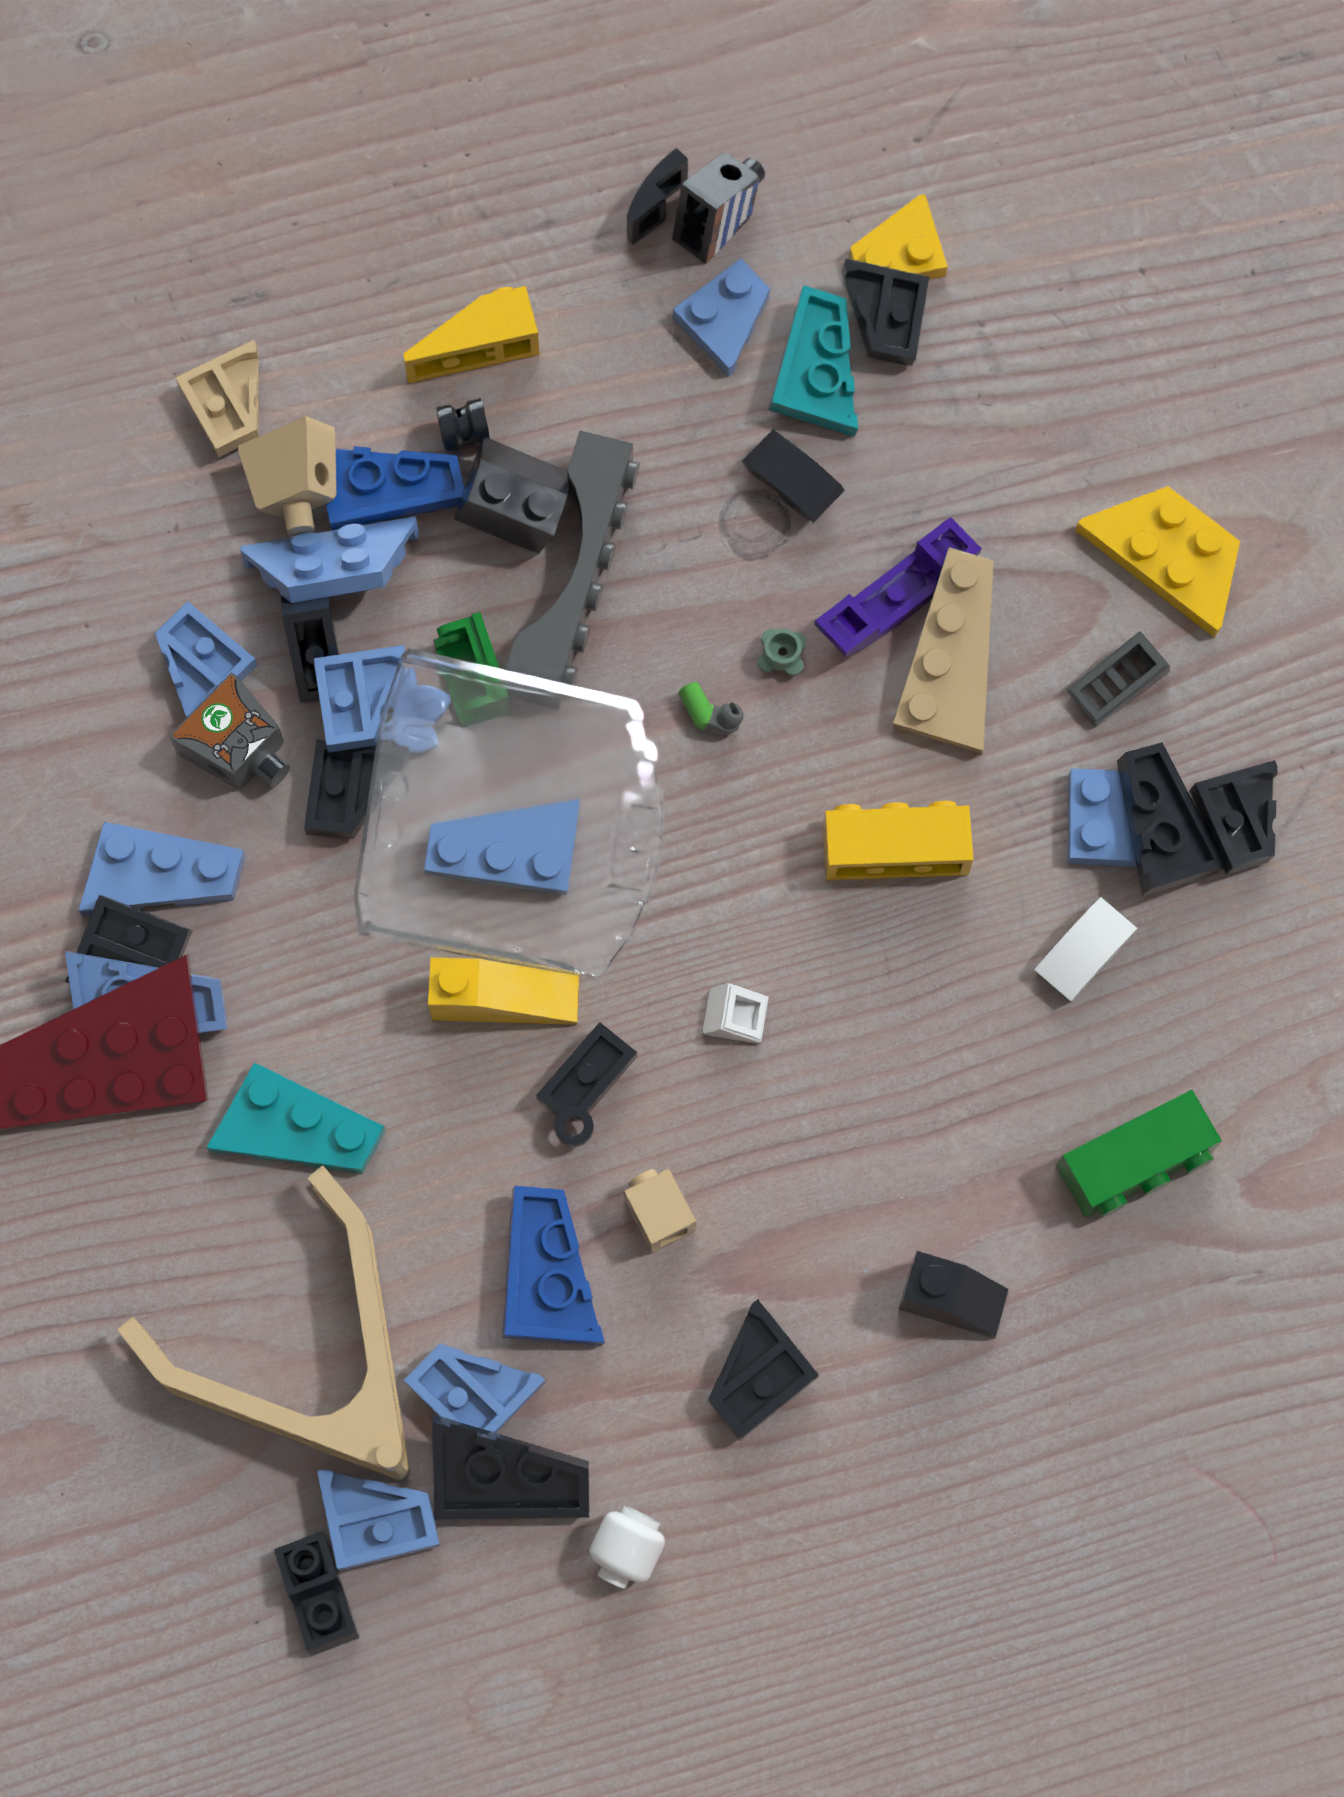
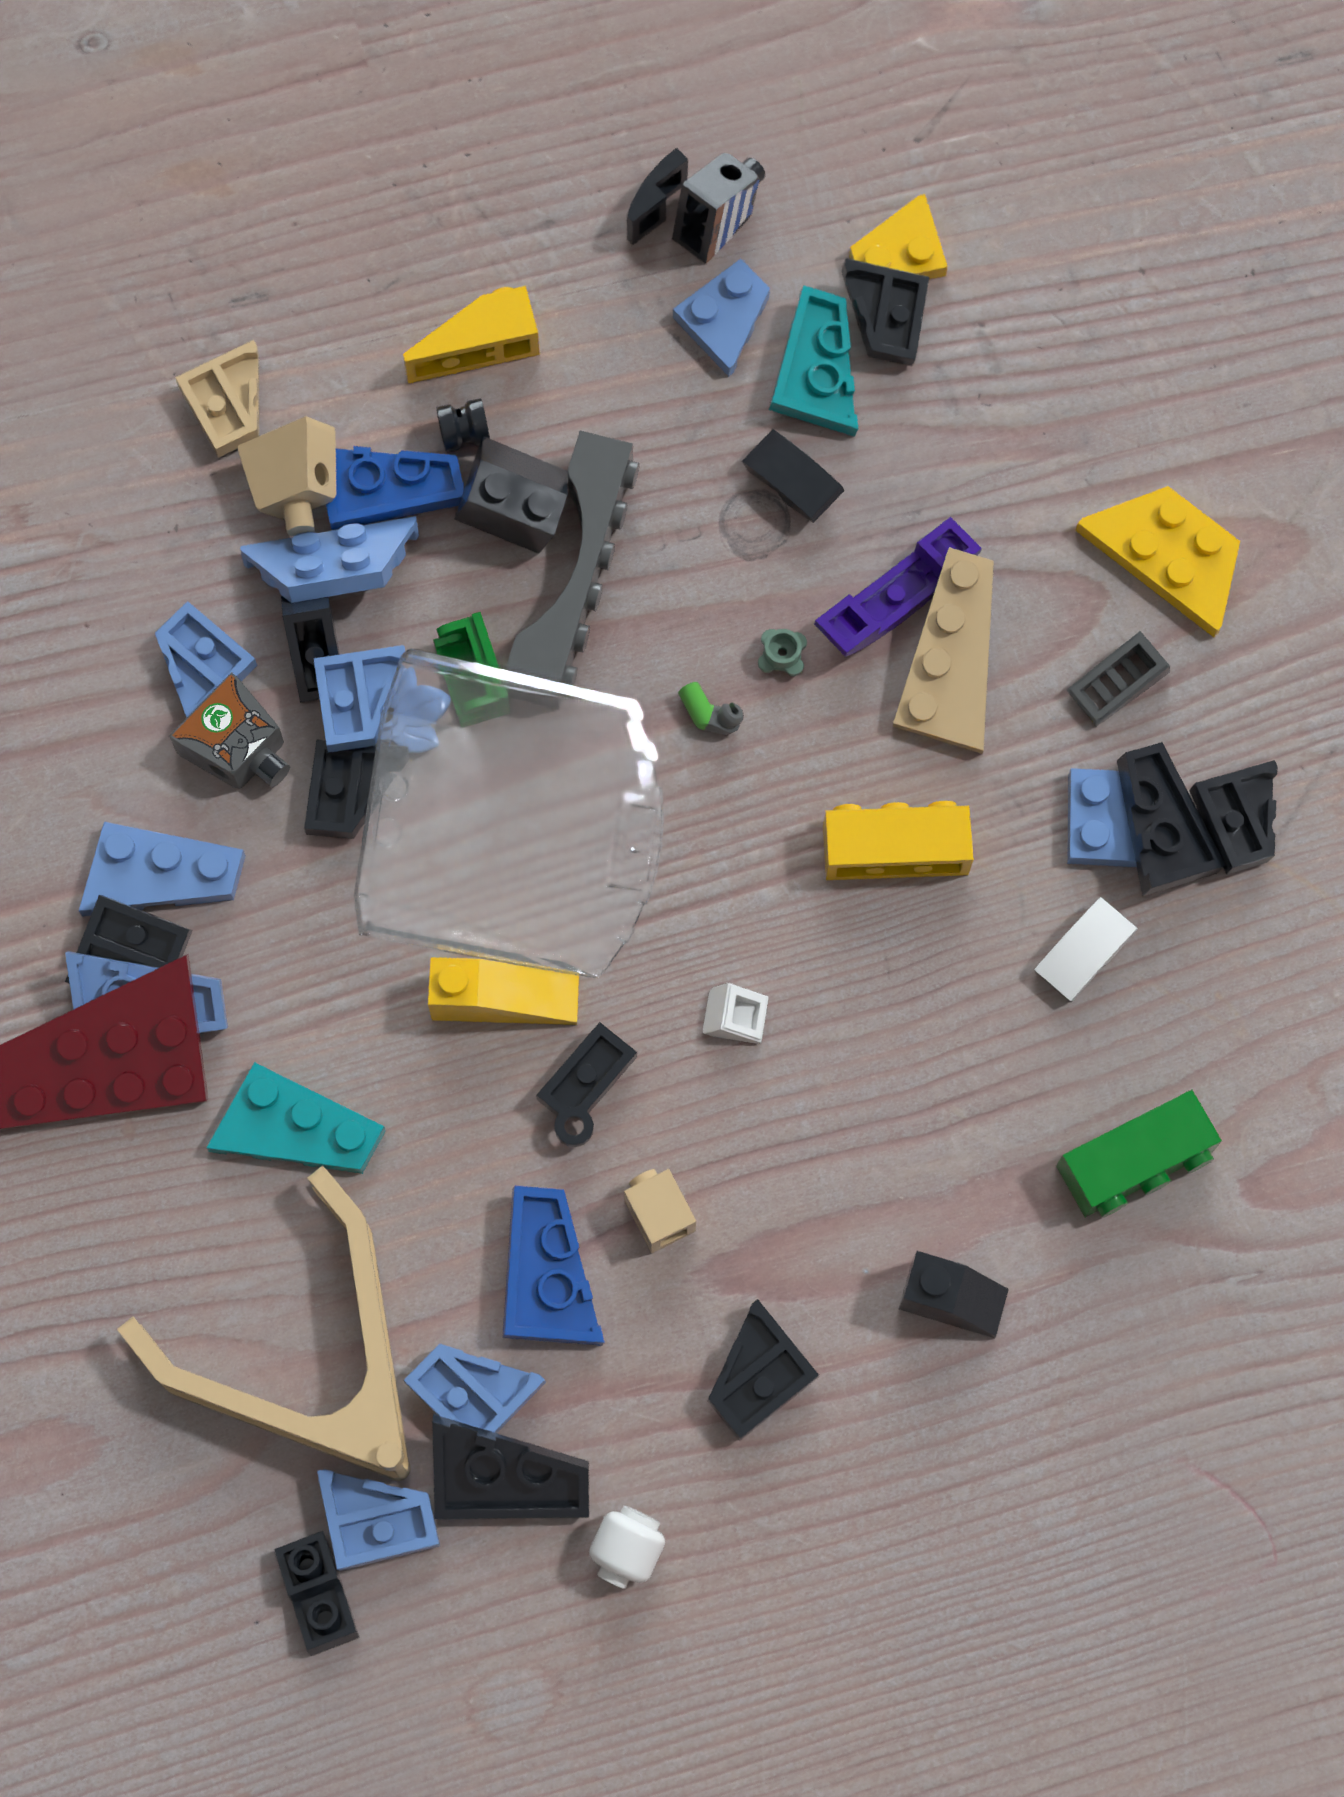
(508, 848): medium blue wing -> none

